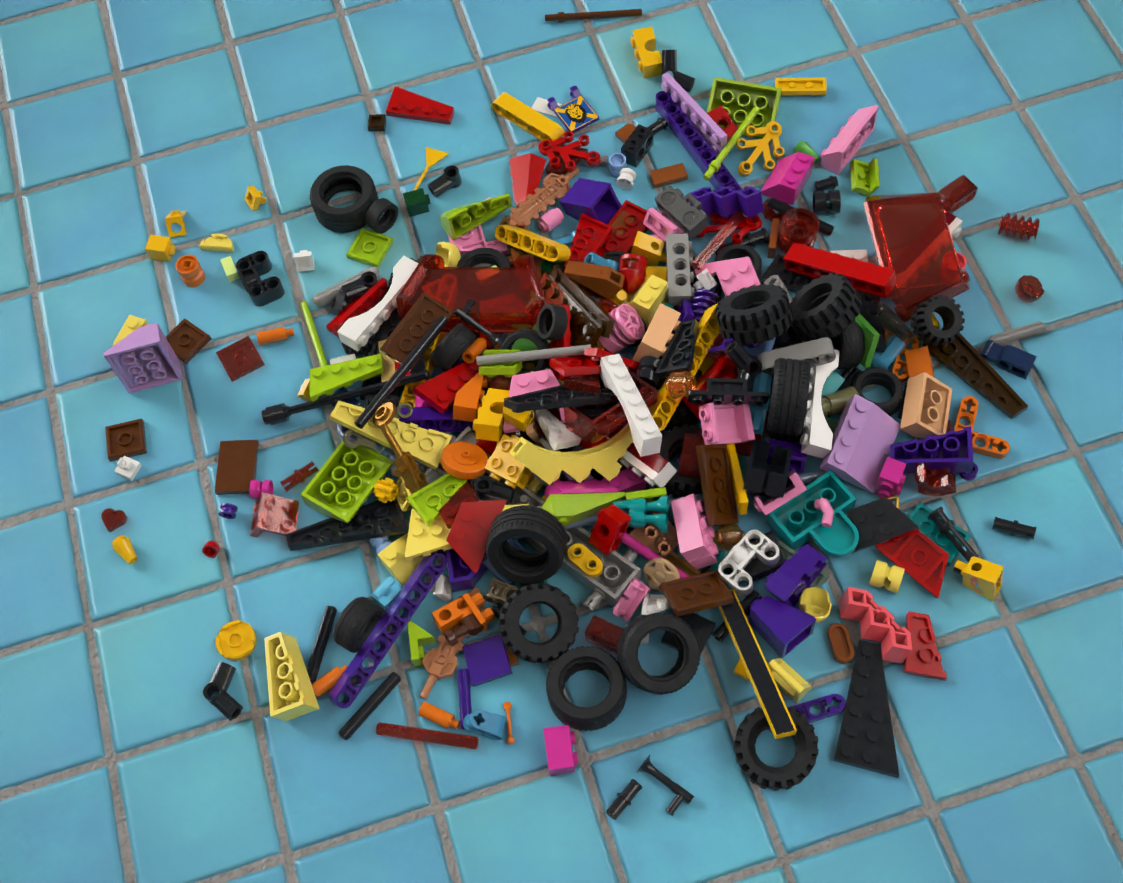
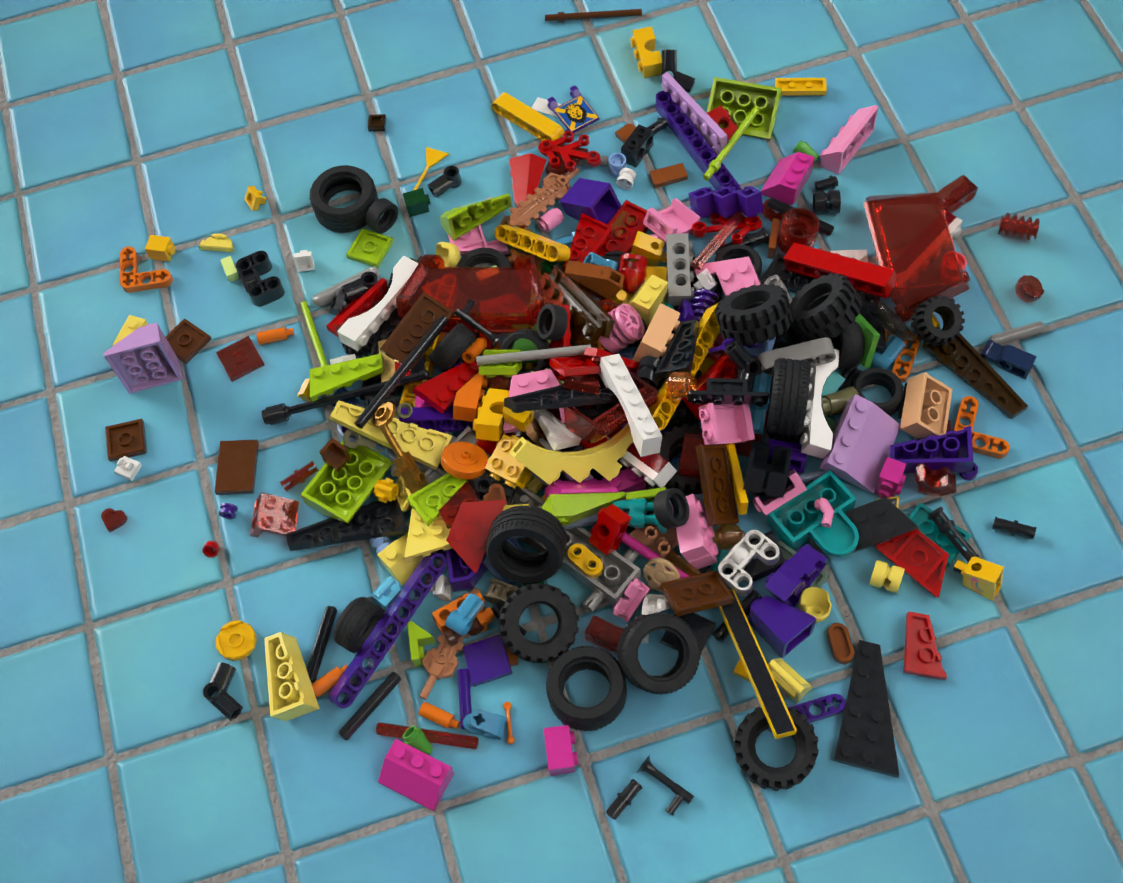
(124, 548): yellow cone -> none
(137, 278): none -> orange beam
(176, 216): yellow bracket -> none
(190, 271): orange wheel -> none
(257, 487): dark pink wheel -> none
(335, 454): none -> reddish brown panel
(415, 737): none -> bright green cone
(415, 774): none -> dark pink slope
(417, 107): red wing -> none
(462, 618): none -> dark azure piece
(496, 492): none -> dark orange tile
(663, 512): none -> black tyre
(678, 210): dark grey piece -> none
(761, 146): yellow plant -> none
(864, 176): lime bracket -> none
(876, 624): coral brick -> none
(919, 361): orange panel -> none

